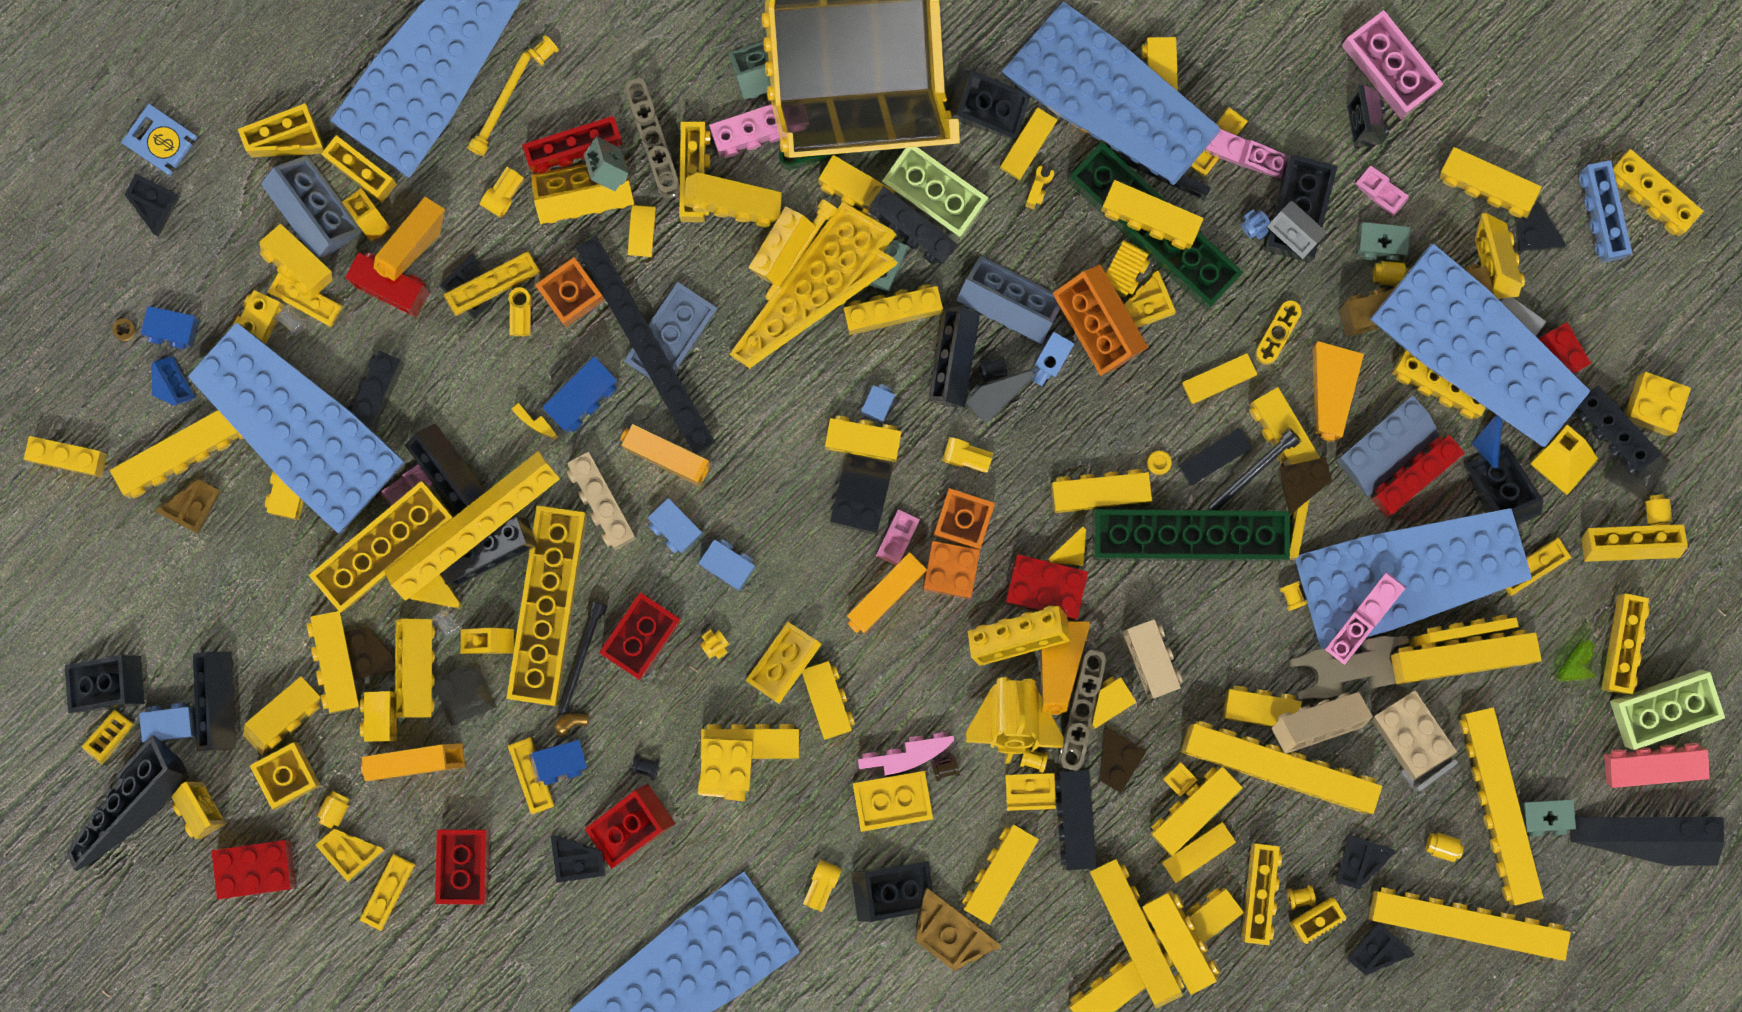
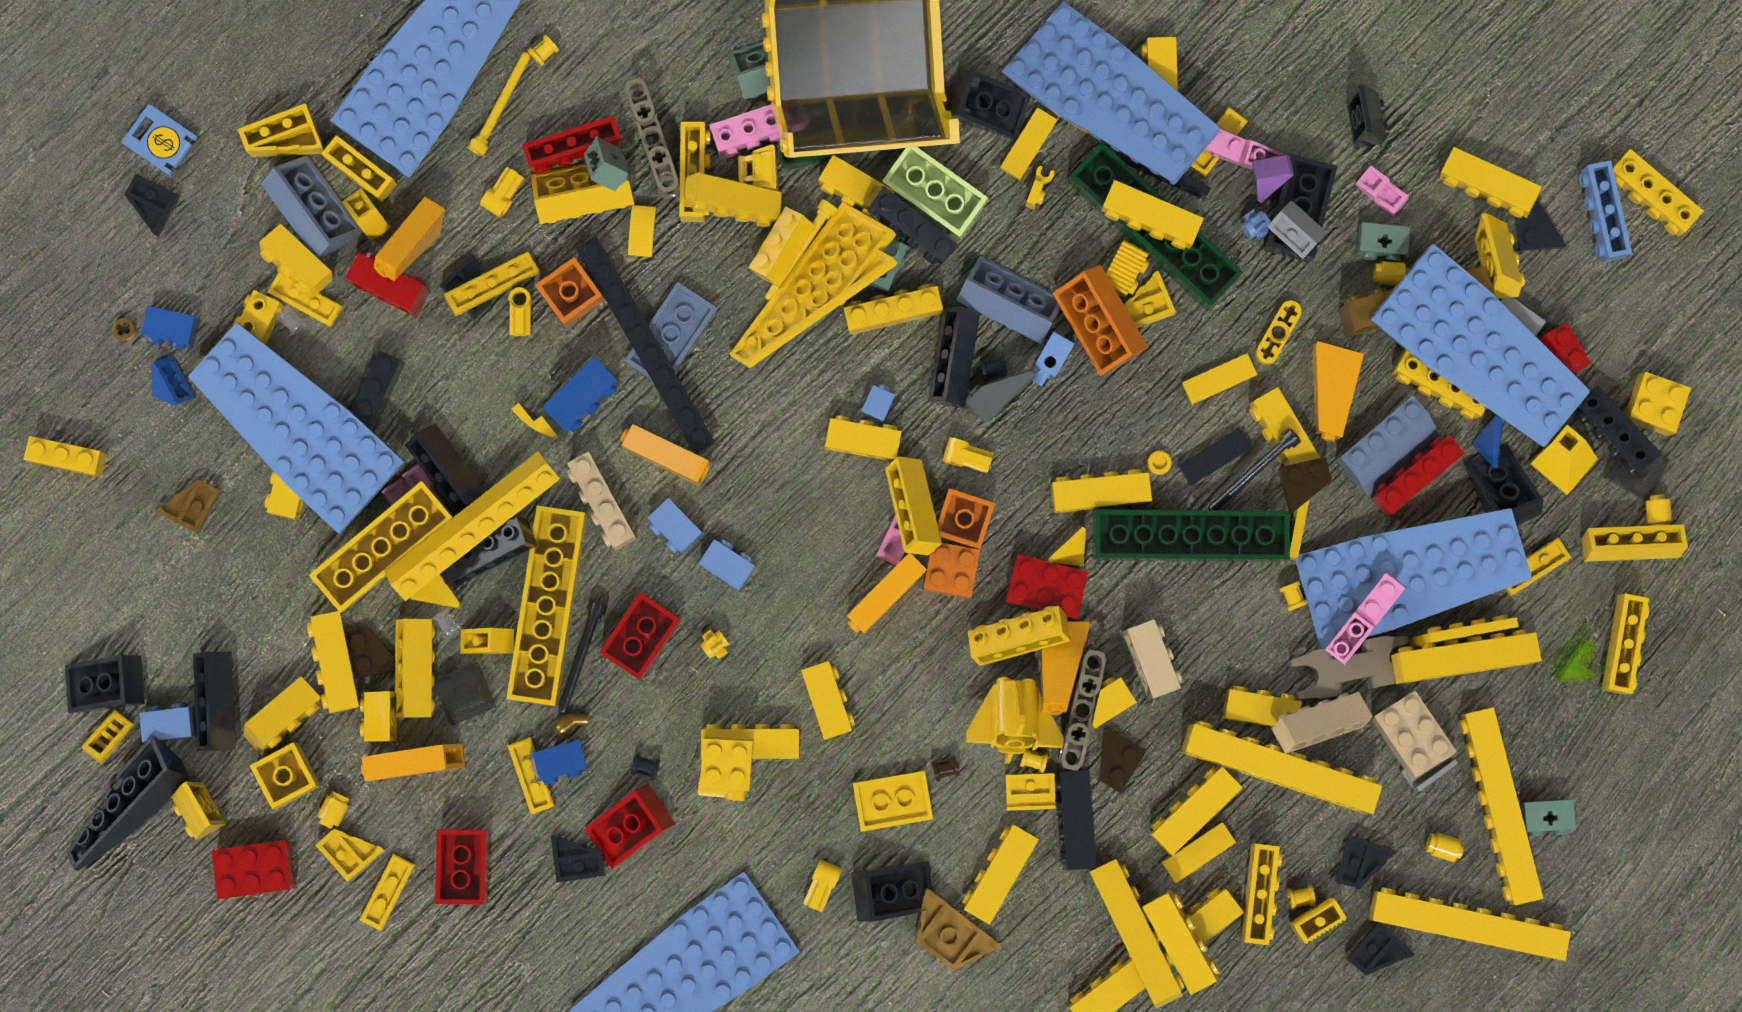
(174, 454): yellow brick -> none
(763, 168): none -> yellow piece
(783, 662): yellow plate -> none
(861, 494): black slope -> none
(913, 506): none -> yellow brick
(917, 752): bright pink slope -> none
(1180, 779): yellow plate -> none
(1270, 175): none -> medium lavender slope
(1392, 64): bright pink brick -> none
(1655, 839): black wedge -> none
(1656, 766): coral brick -> none
(1667, 709): yellowish green brick -> none

